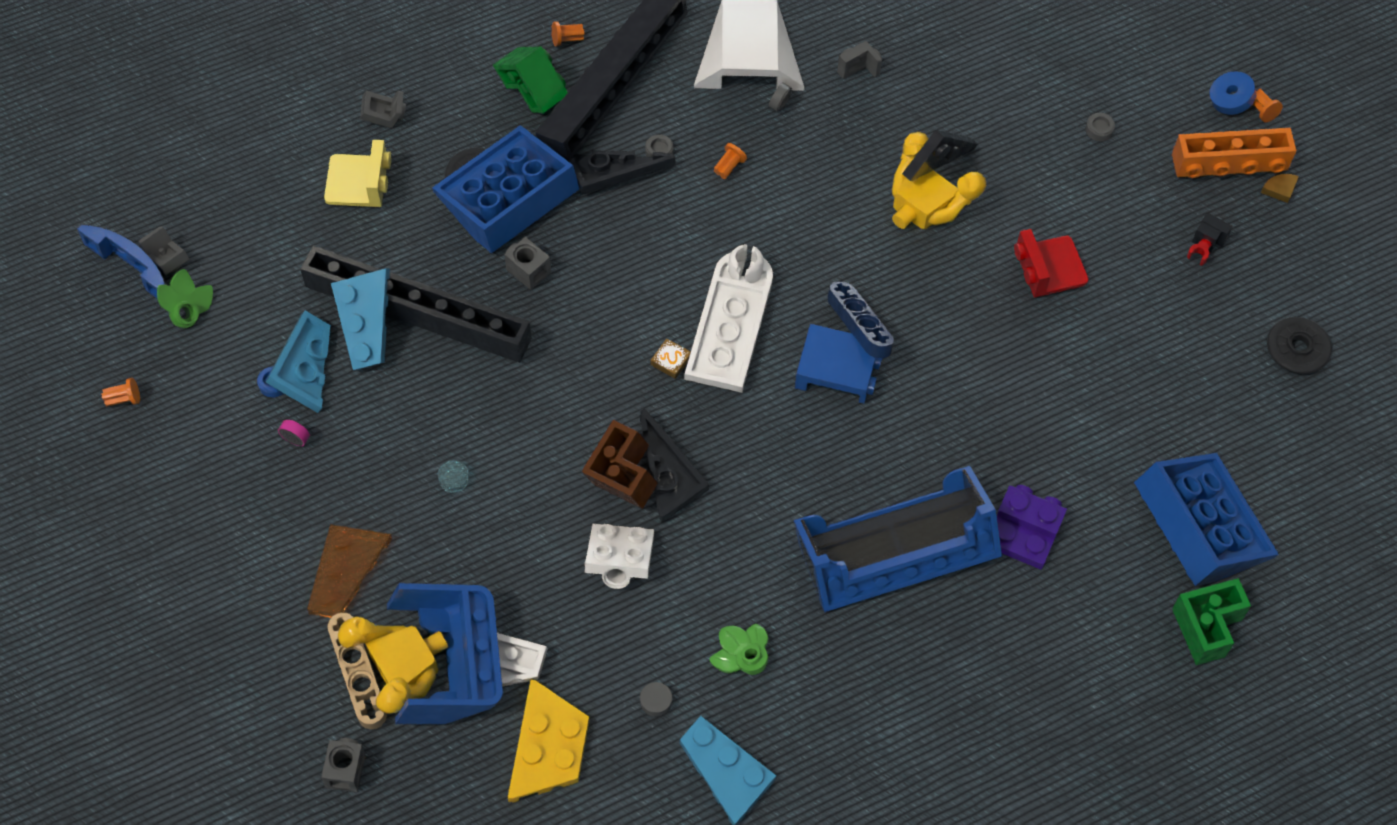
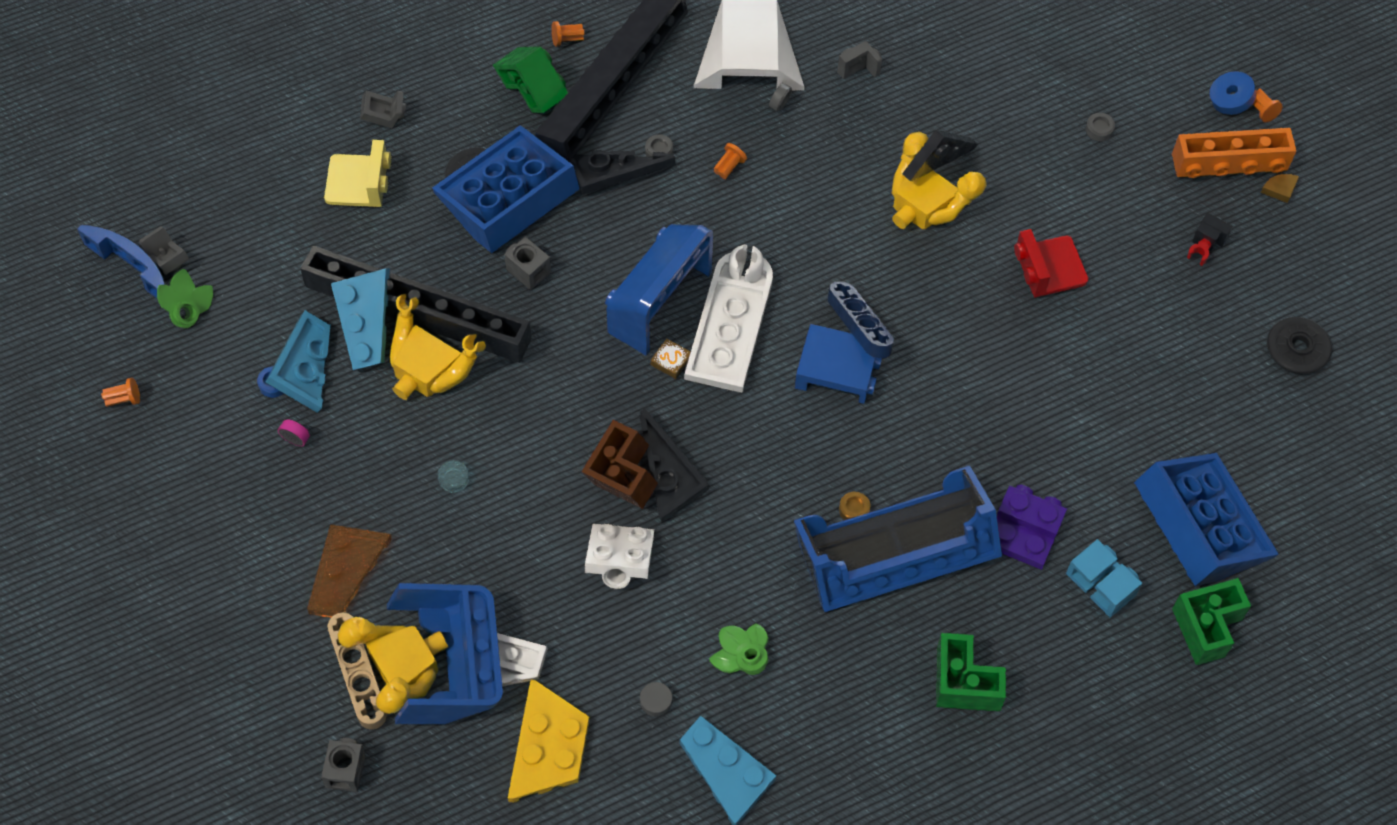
(425, 361): none -> yellow torso
(655, 279): none -> blue windscreen
(853, 505): none -> pearl gold tile
(962, 683): none -> green brick
(1114, 589): none -> dark azure piece

